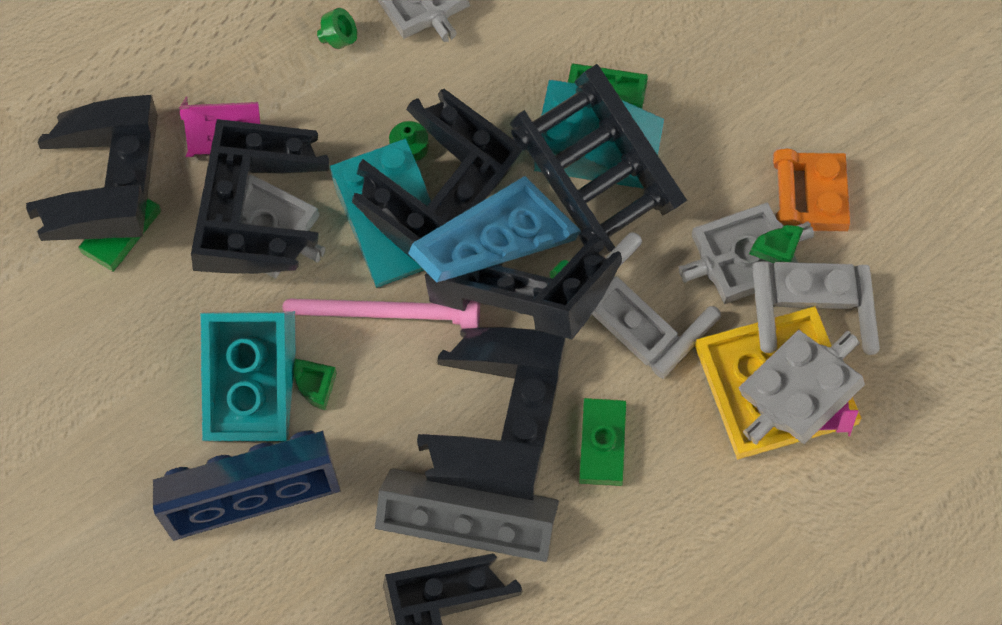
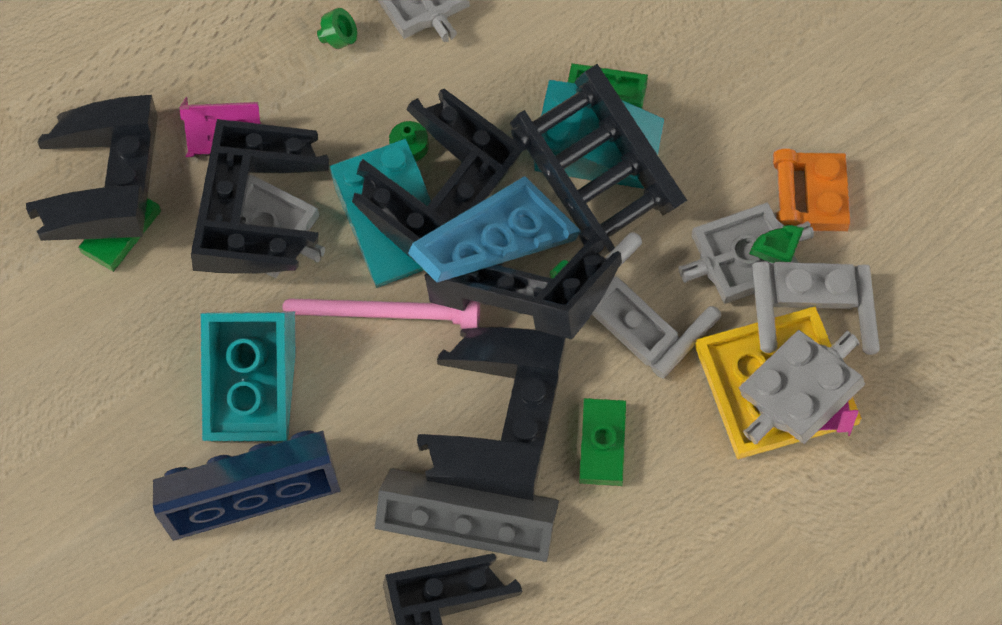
(314, 381): green tile -> none

